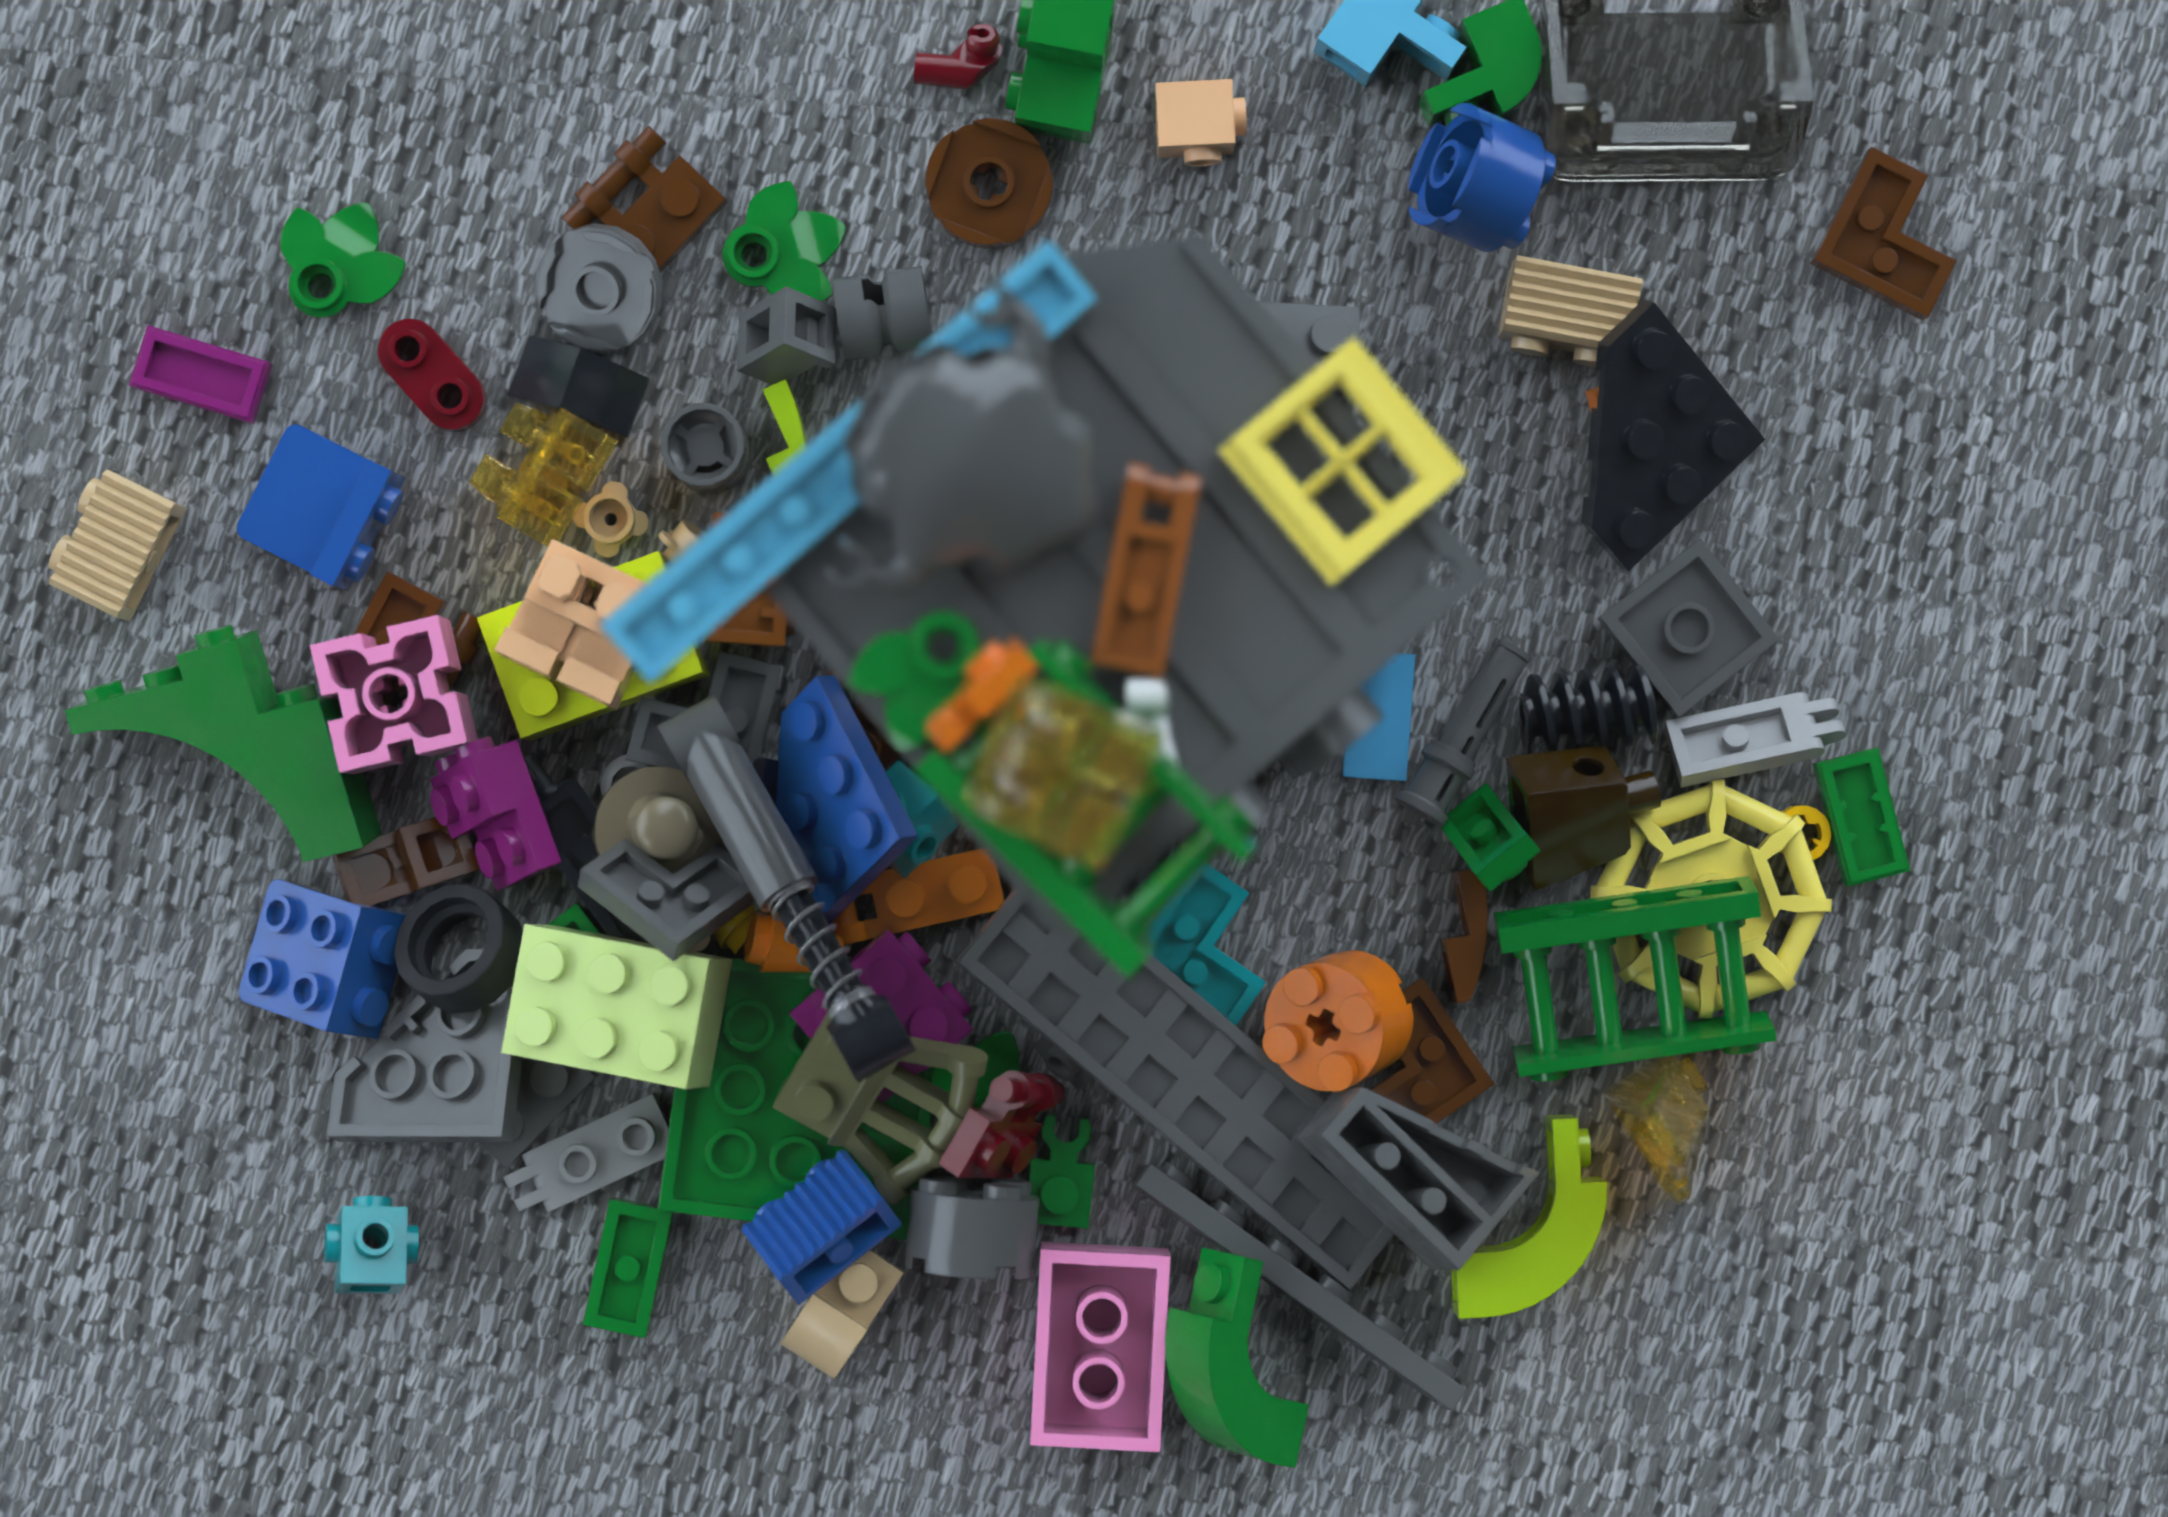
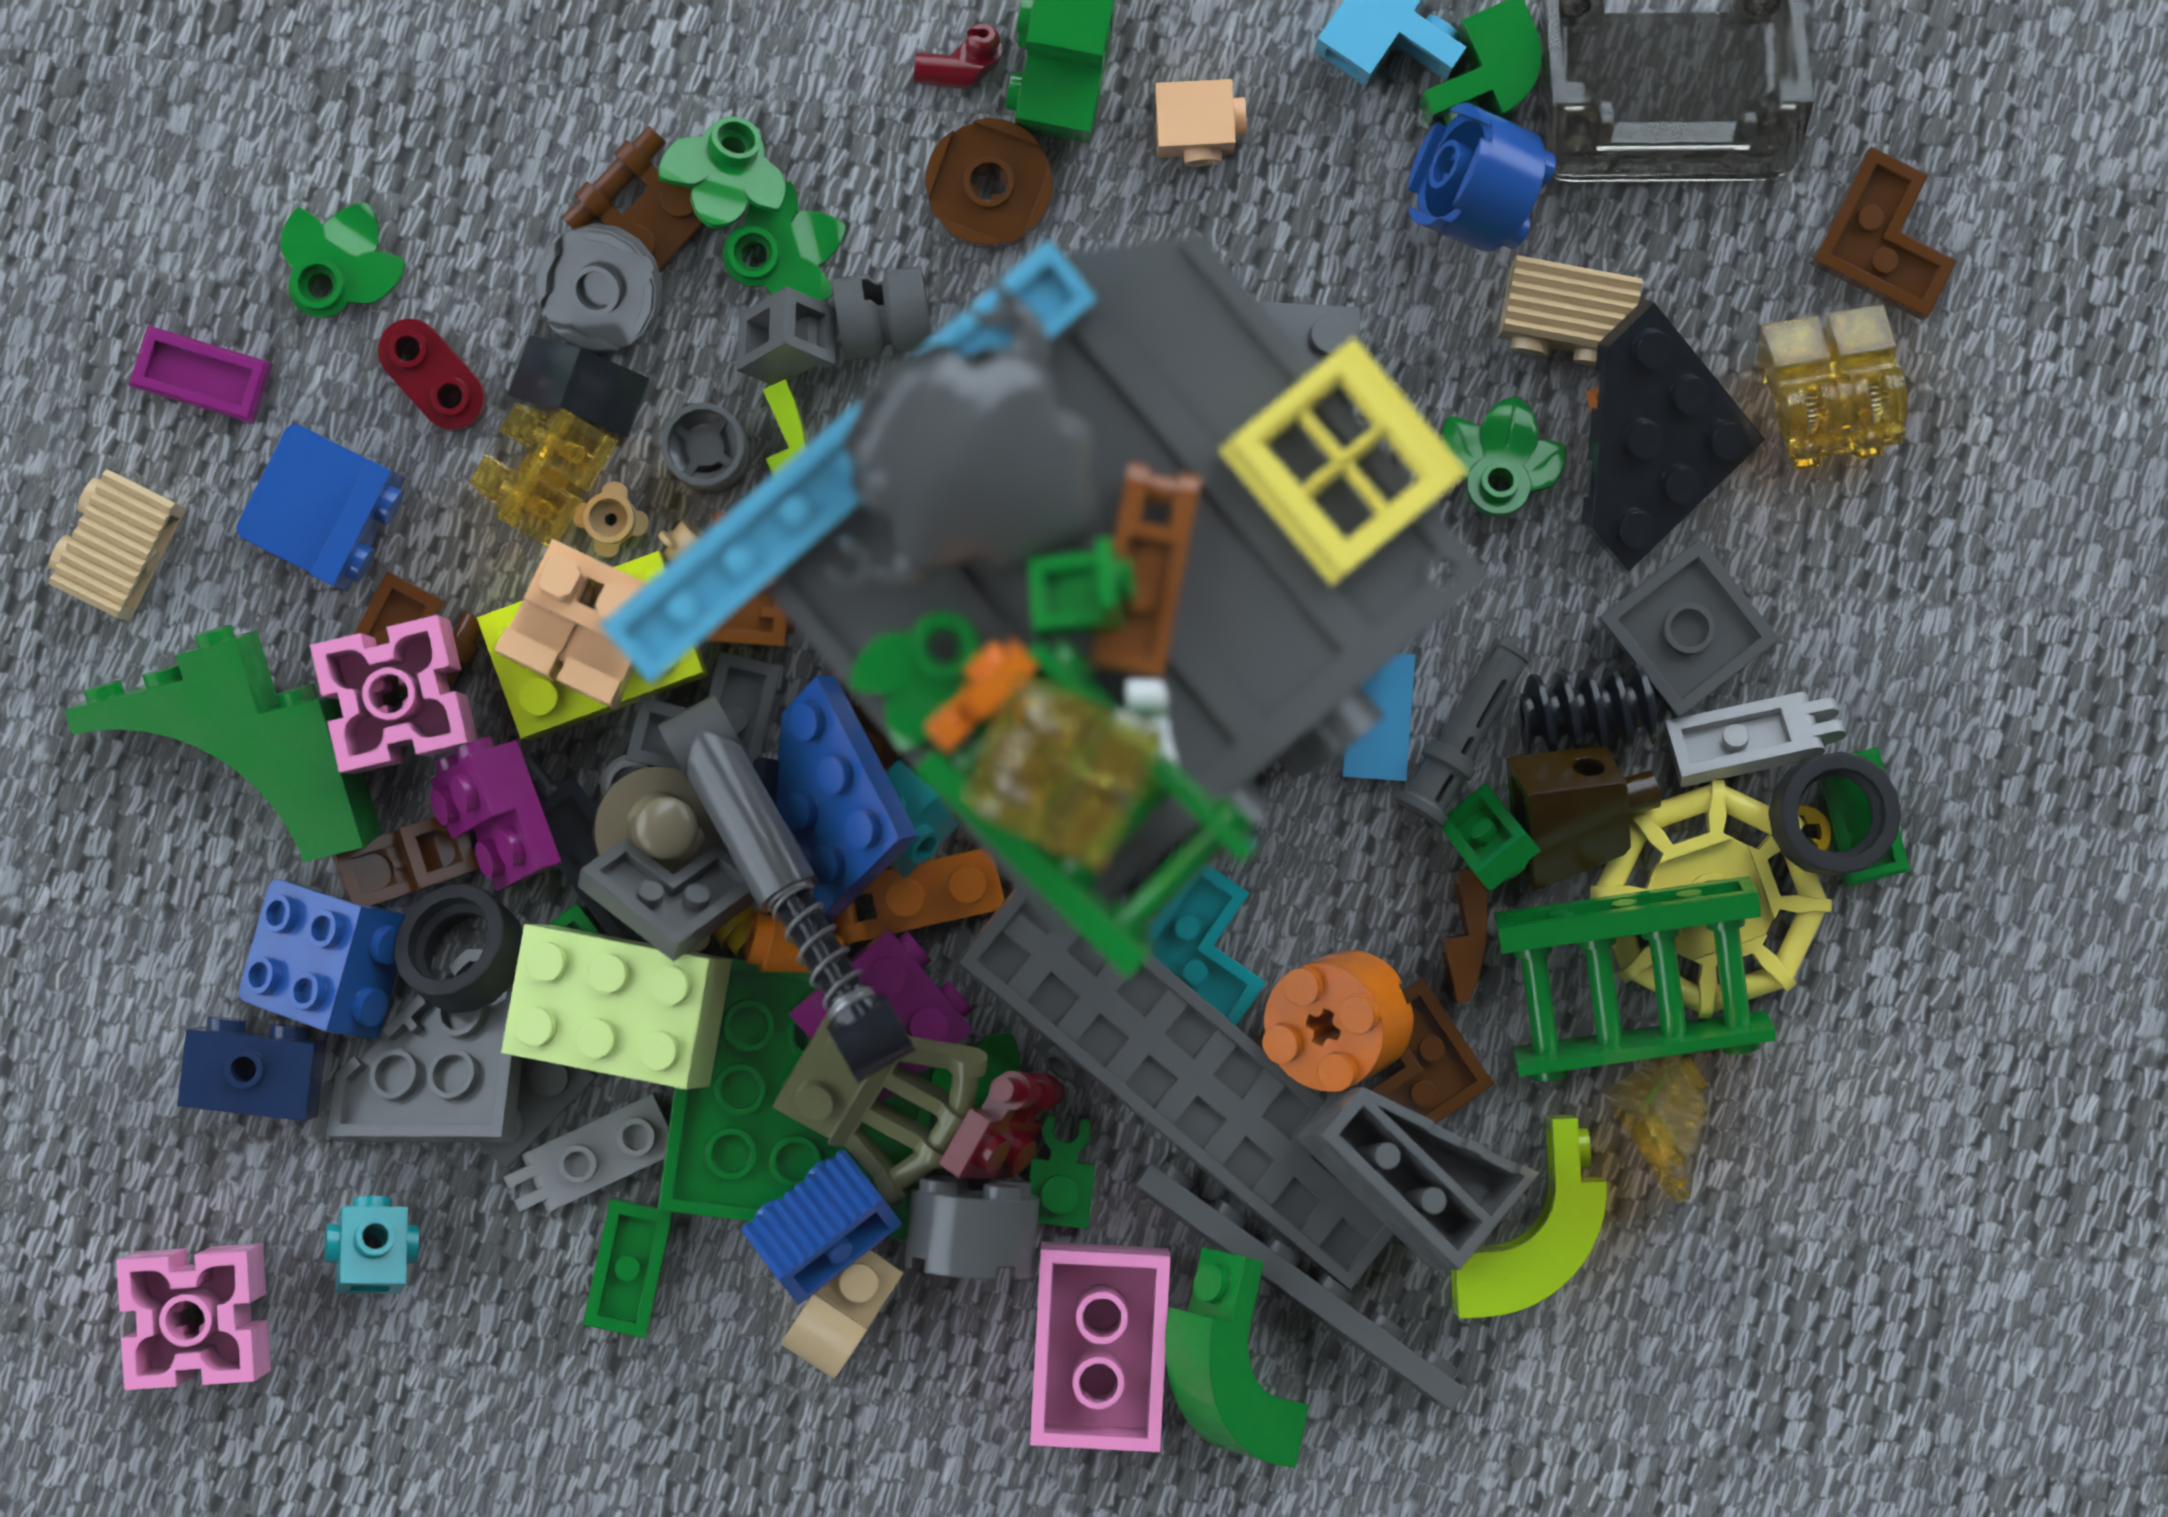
(170, 1347): none -> bright pink brick
(252, 1071): none -> dark blue brick
(720, 179): none -> plate
(1081, 591): none -> green bracket
(1505, 448): none -> green plate
(1834, 386): none -> clear yellow hips
(1883, 808): none -> black tyre

